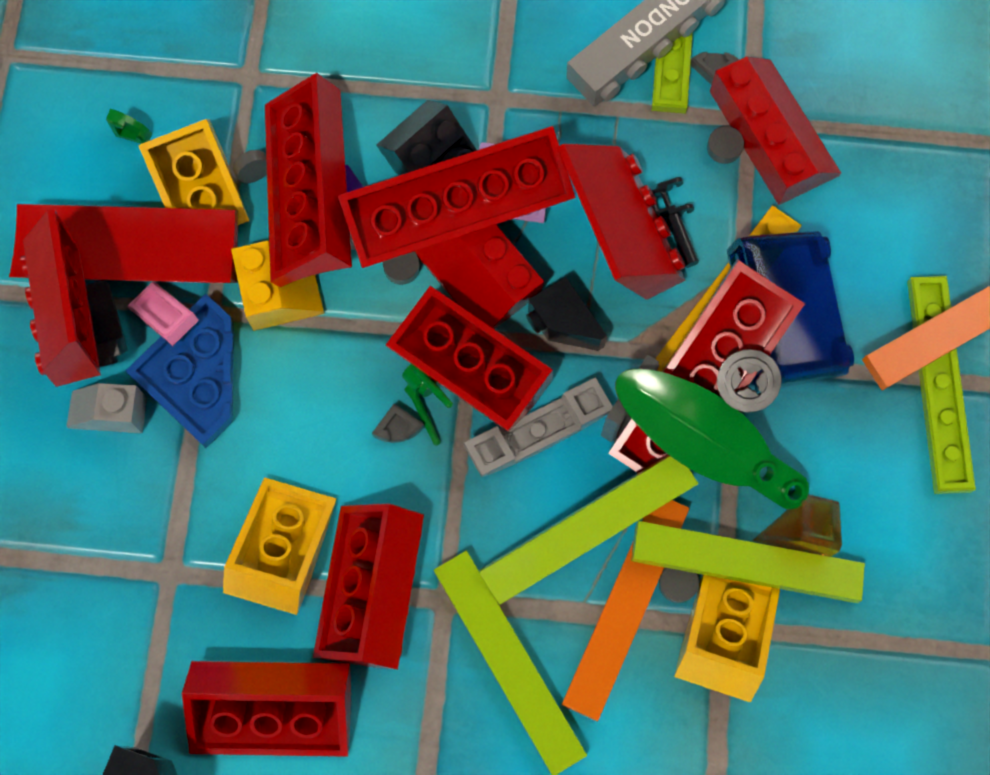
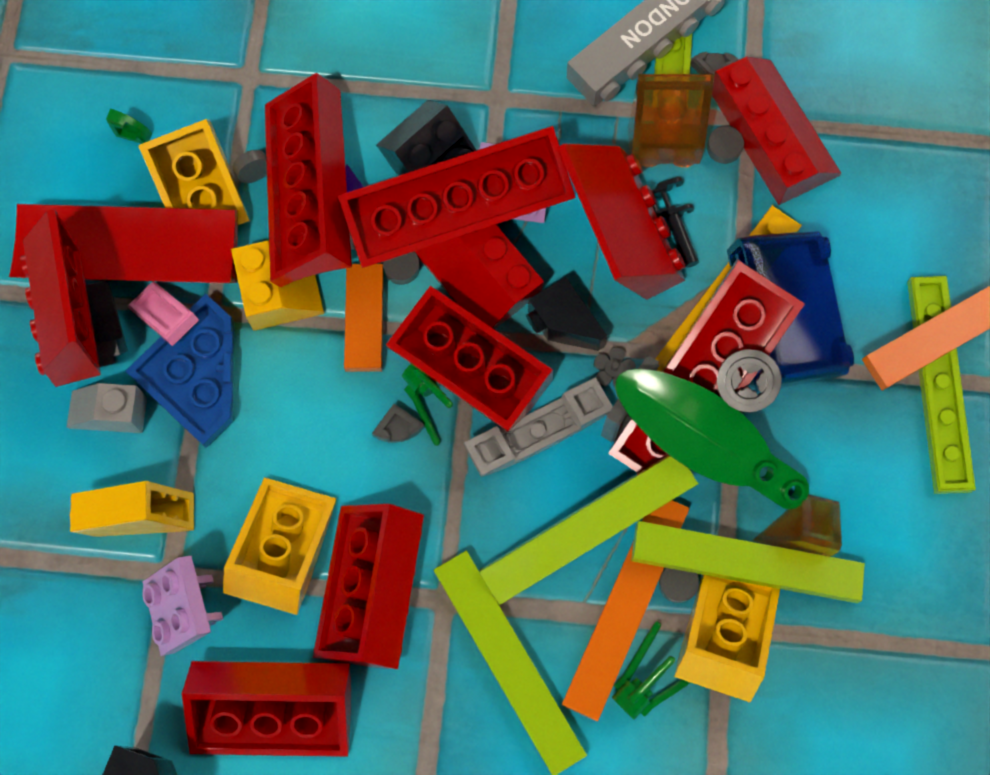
(132, 510): none -> yellow slope
(178, 605): none -> lavender plate
(364, 318): none -> orange tile
(611, 367): none -> dark grey plant
(634, 695): none -> green plant
(670, 118): none -> clear orange slope

